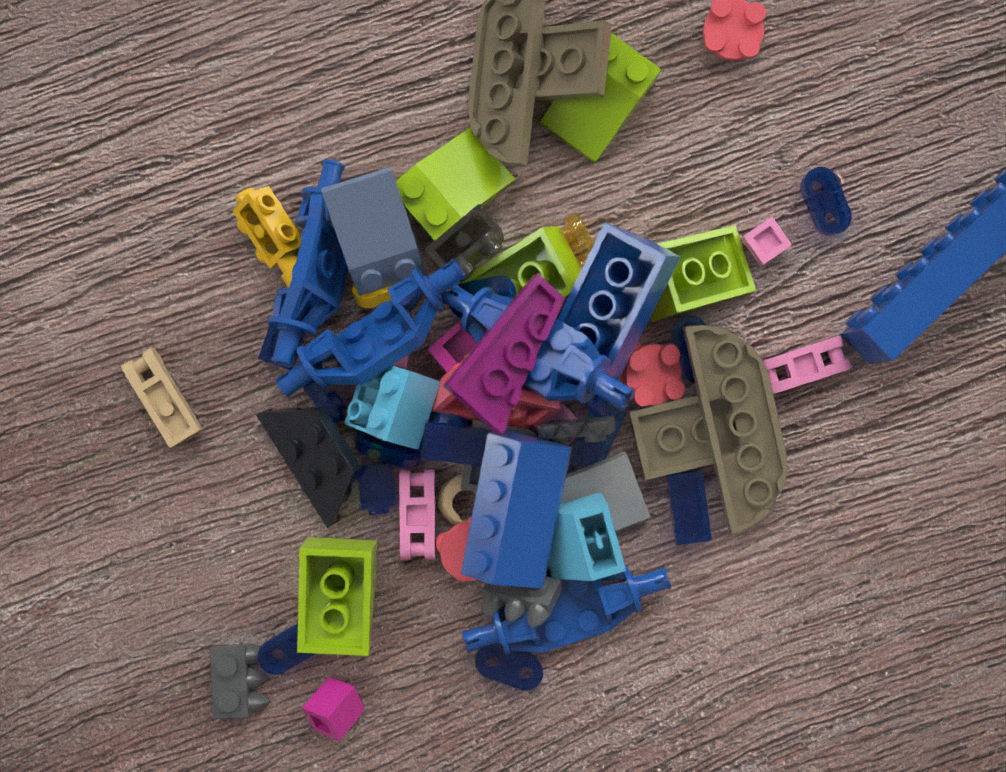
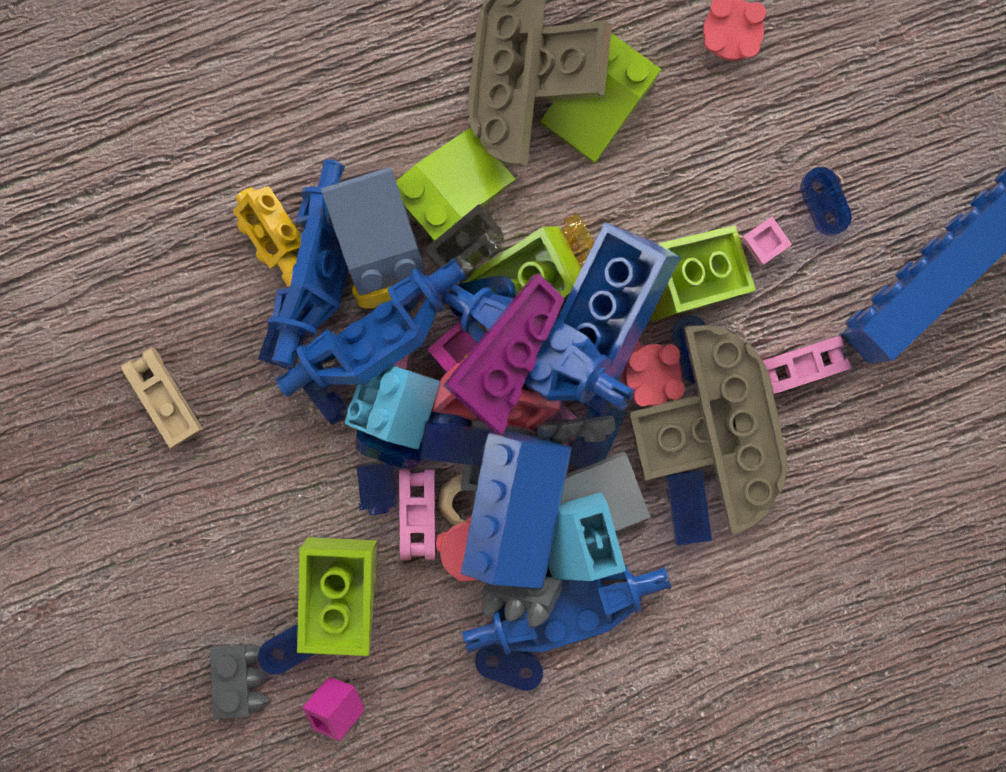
(315, 456): black wing -> none

